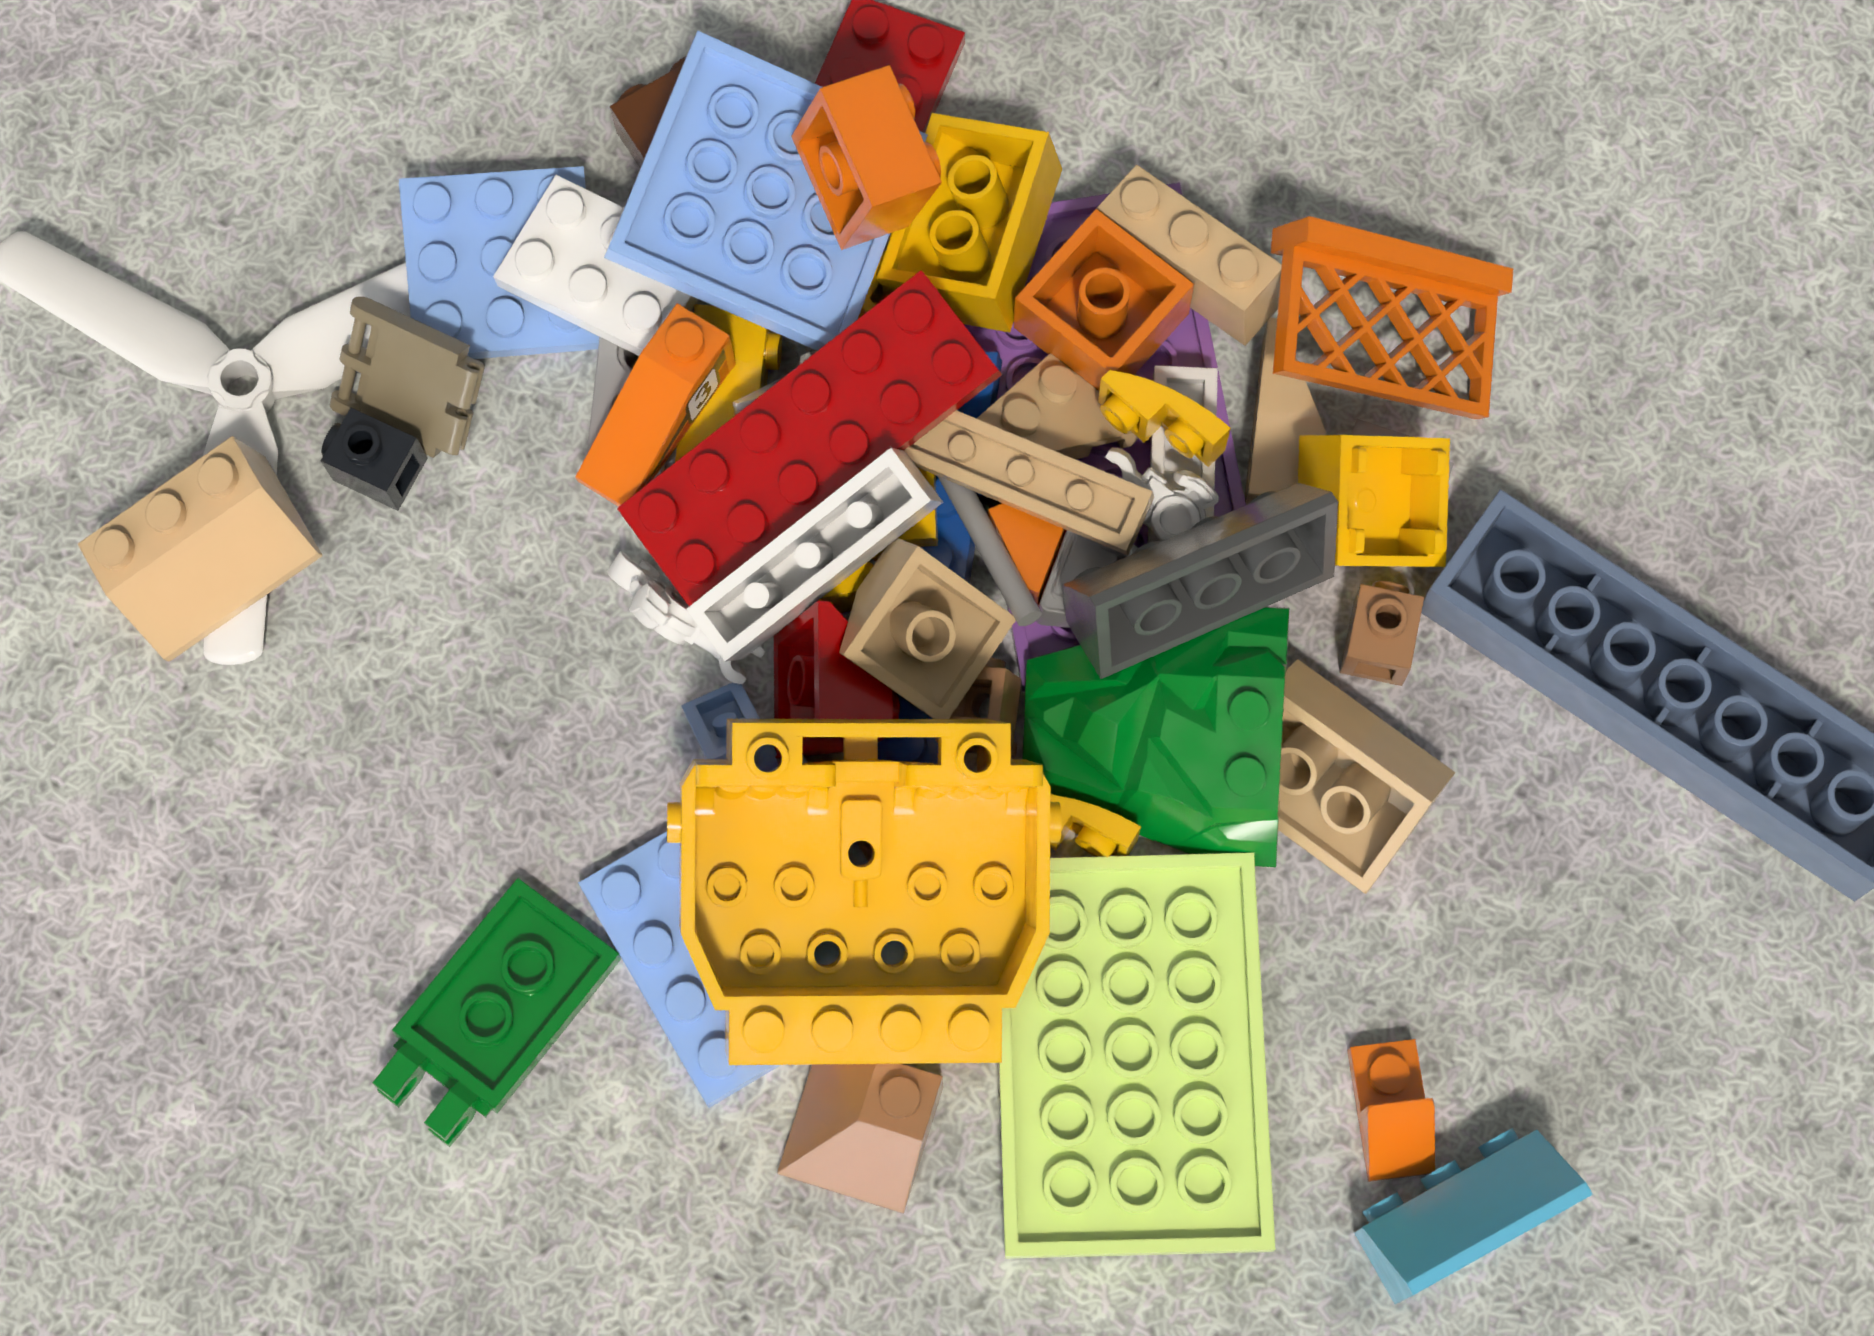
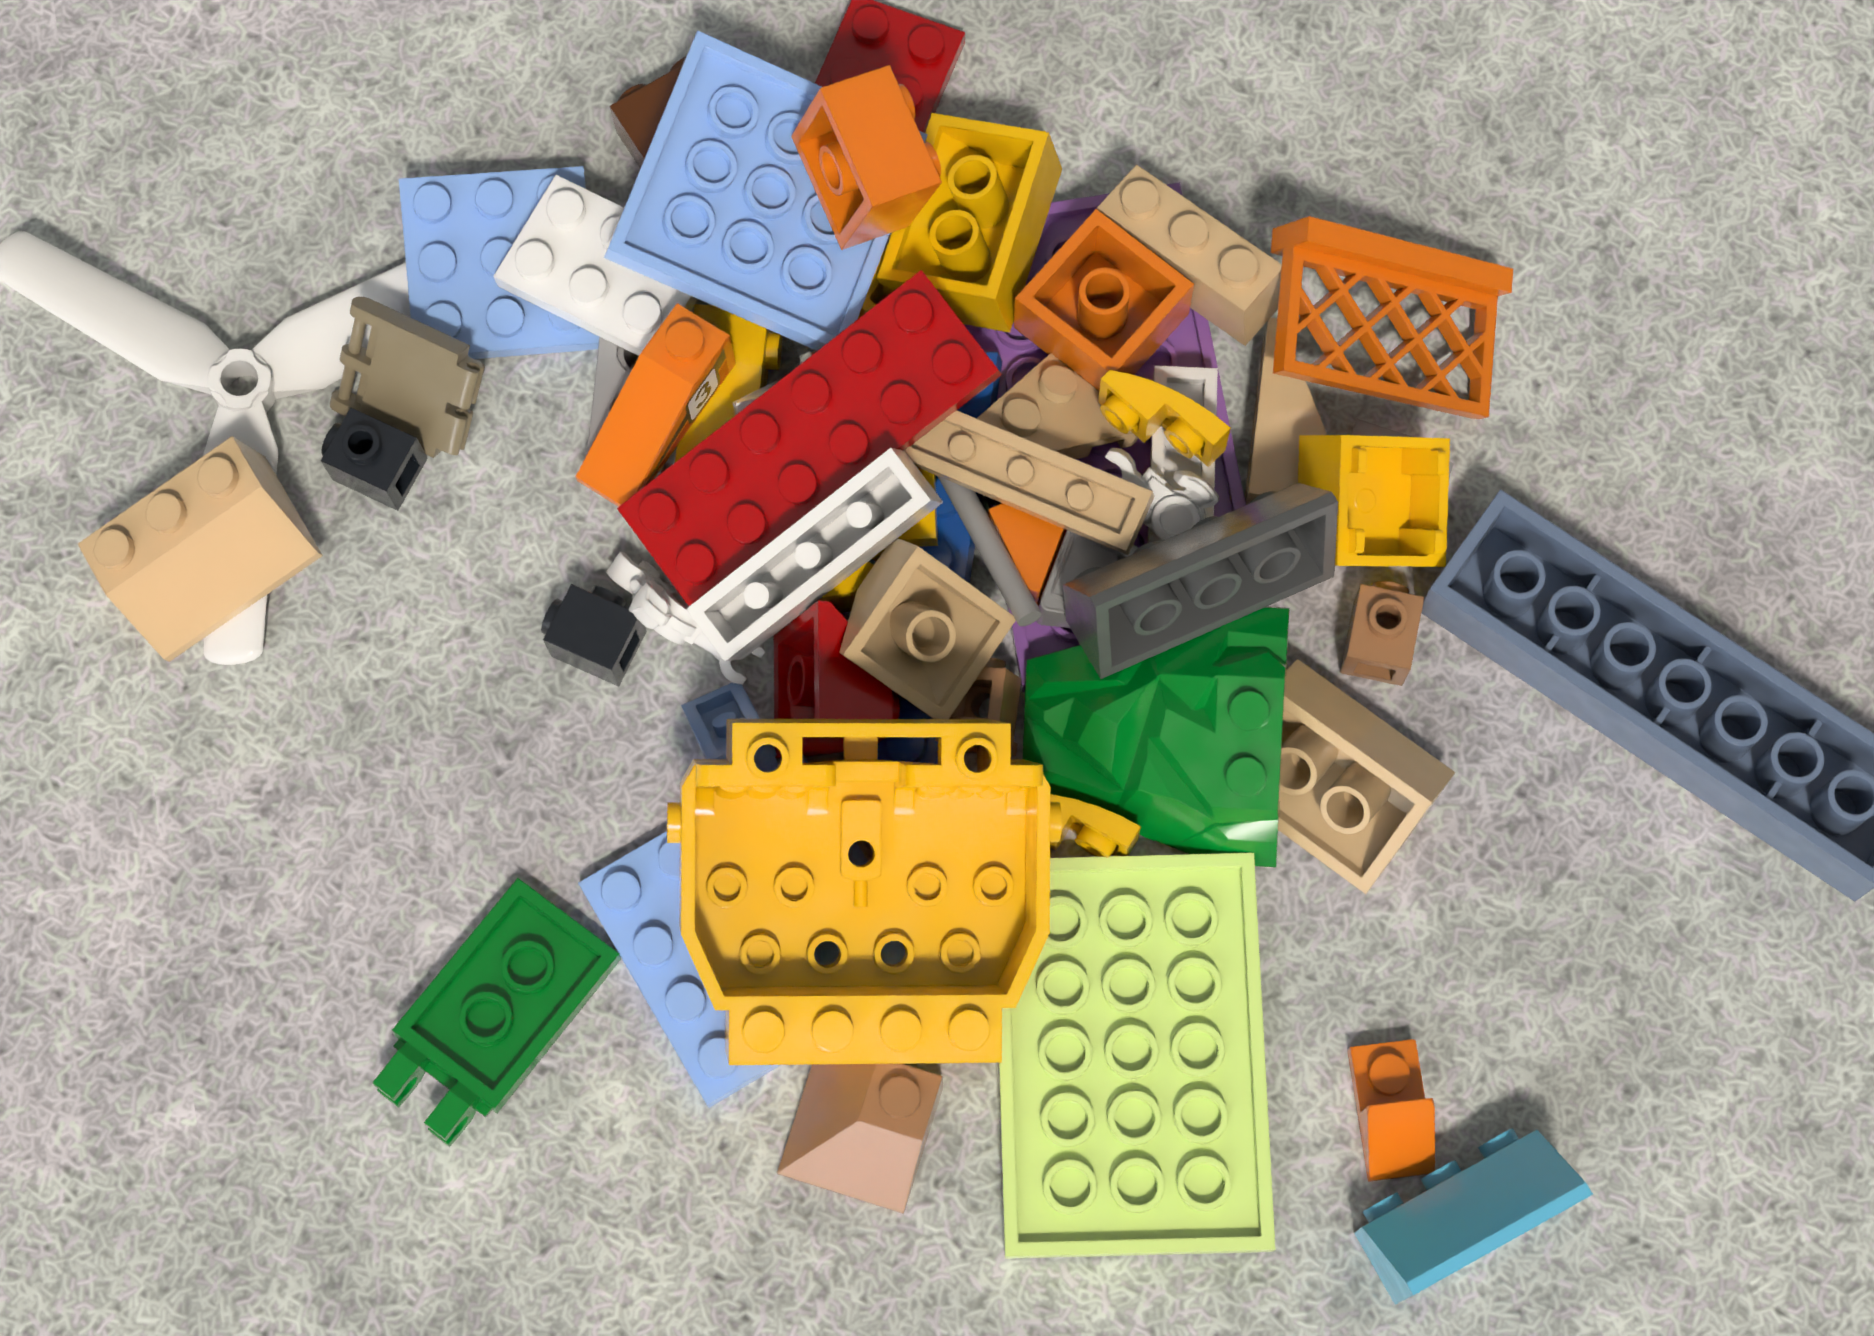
(593, 632): none -> black brick

